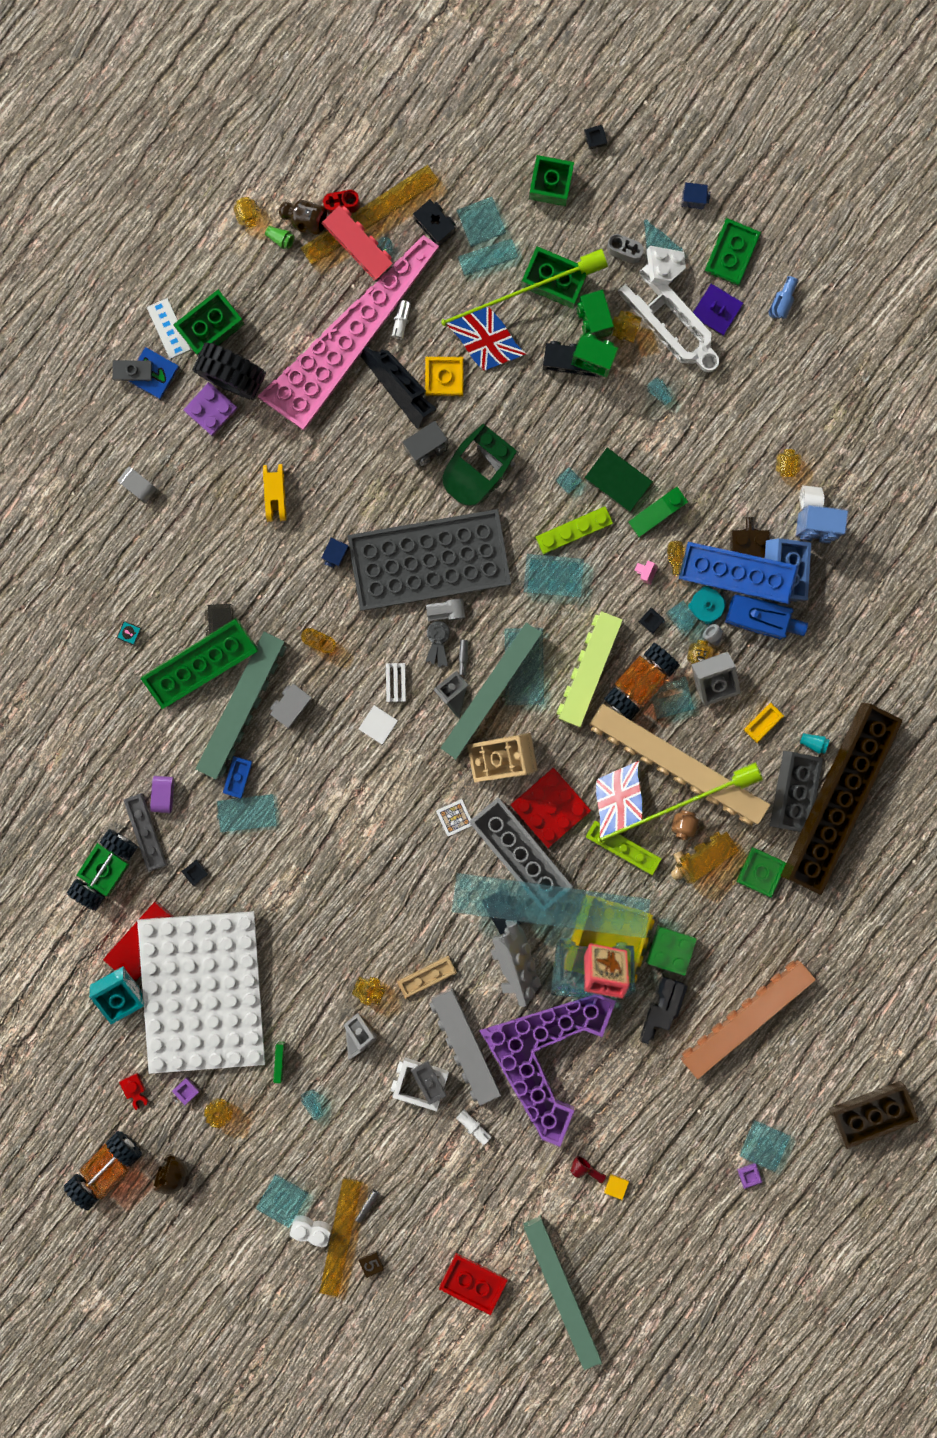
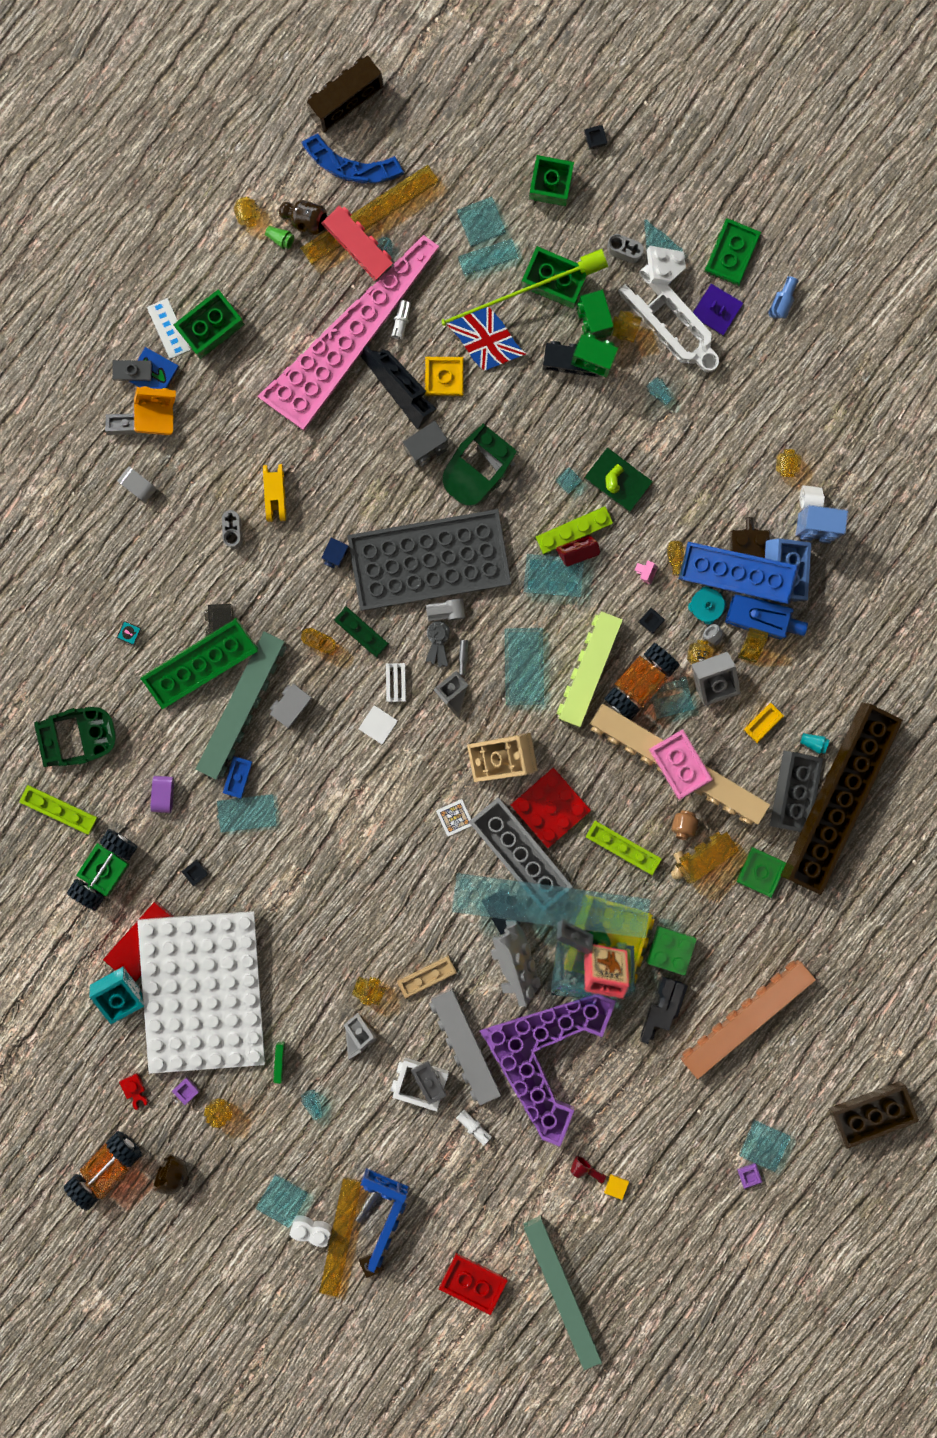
(58, 809): none -> lime plate
(95, 731): none -> dark green slope
(120, 424): none -> flat silver plate
(145, 832): flat silver tile -> none
(154, 410): none -> light orange bracket
(210, 409): medium lavender plate -> none
(229, 371): black tyre -> none
(237, 524): none -> light grey beam
(341, 195): red beam -> none
(345, 93): none -> dark brown brick
(348, 169): none -> blue tile
(361, 632): none -> dark green tile
(390, 1190): none -> blue bracket
(437, 233): black brick -> none
(491, 690): sand green tile -> none
(574, 937): none -> flat silver plate
(578, 550): none -> dark red slope
(600, 937): none -> dark green tile
(611, 479): none -> lime arm
(622, 801): flag -> none
(658, 511): green slope -> none
(680, 764): none -> bright pink tile
(681, 616): clear light blue brick -> none
(695, 196): dark blue brick -> none
(753, 645): none -> clear yellow plate

